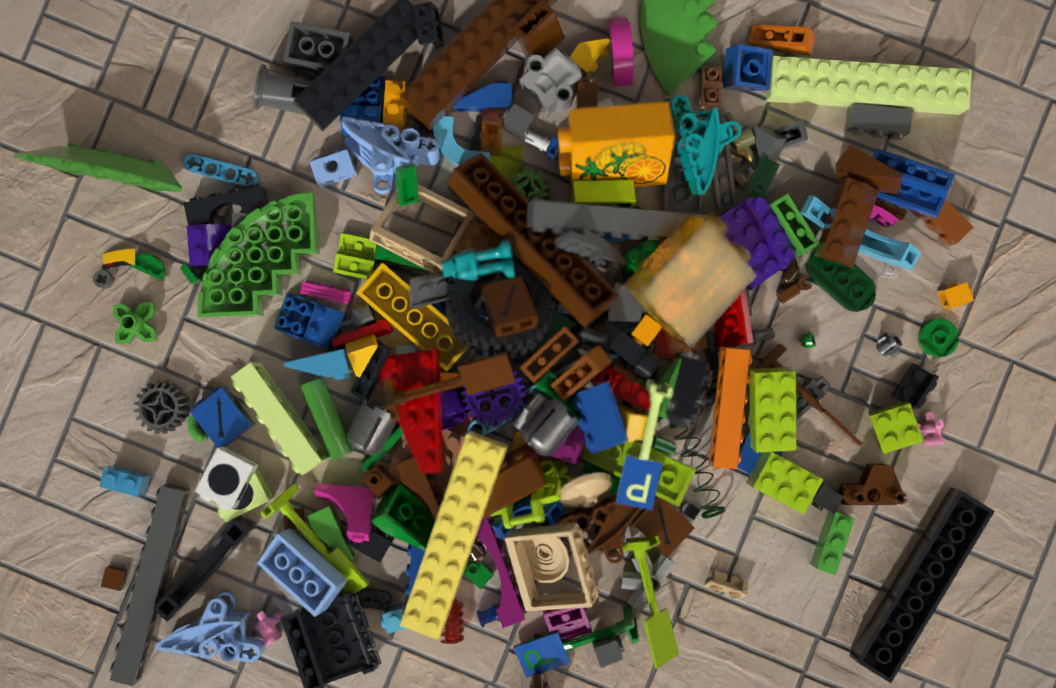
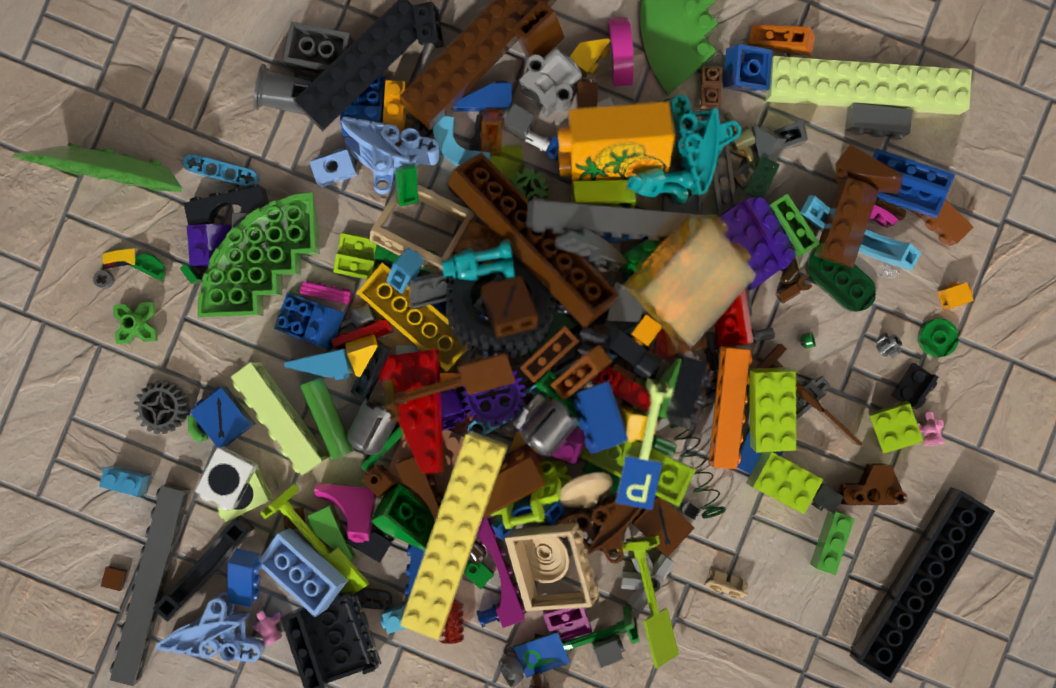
(243, 577): none -> blue brick
(405, 269): none -> dark azure brick
(511, 670): none -> dark grey hair
(654, 182): none -> teal piece

